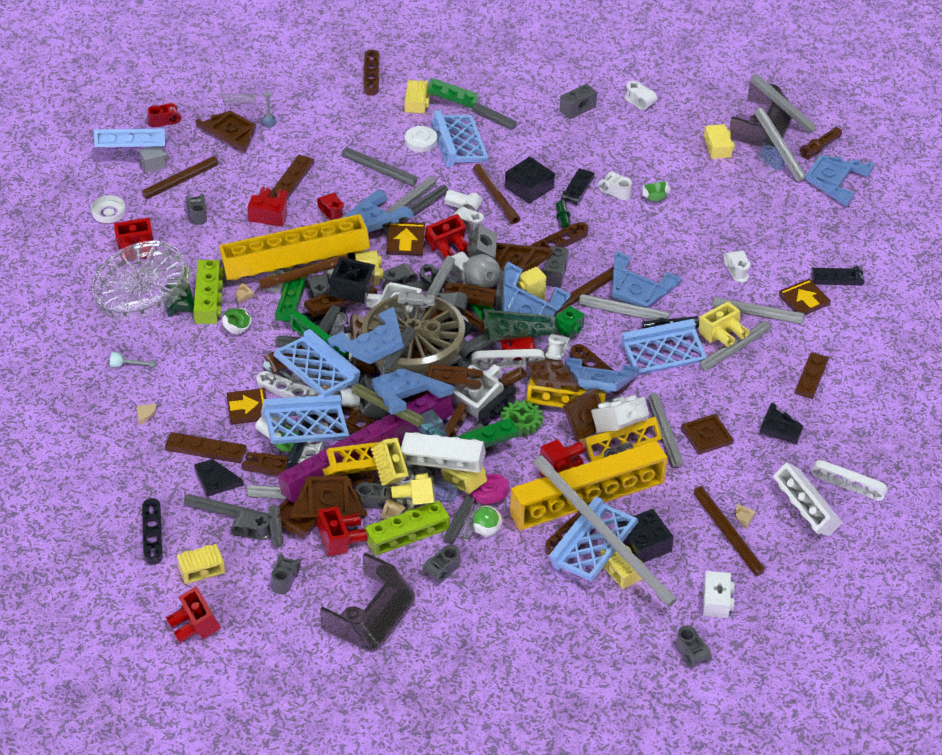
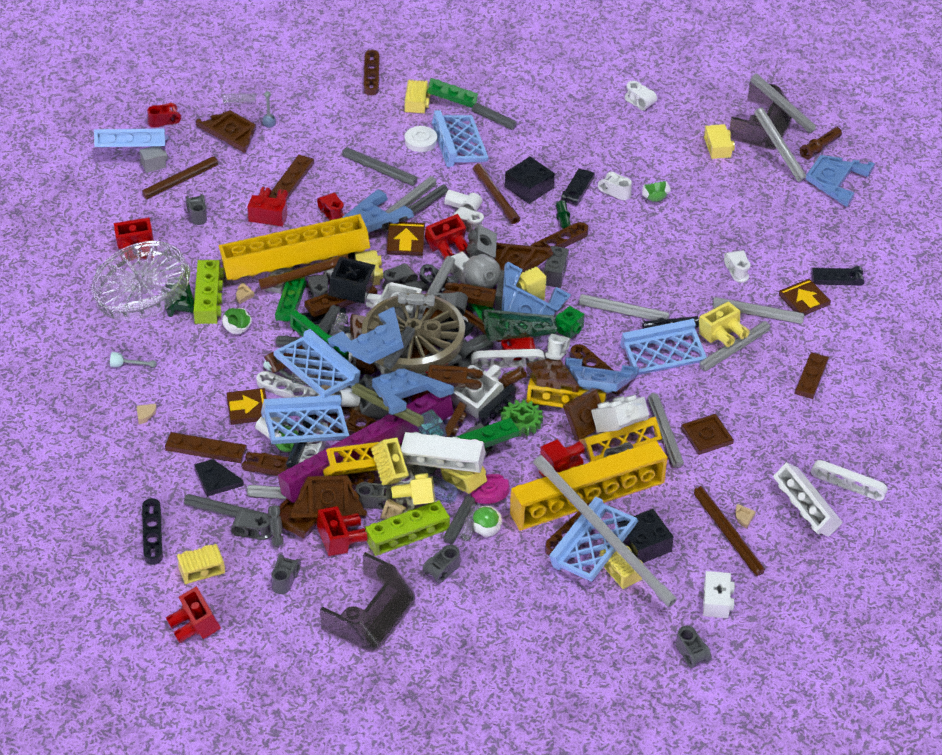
(108, 201): white piece -> none
(578, 101): dark grey brick -> none
(587, 288): reddish brown axle -> none
(637, 289): medium blue wing -> none
(770, 159): clear light blue beam -> none
(781, 425): black wing -> none

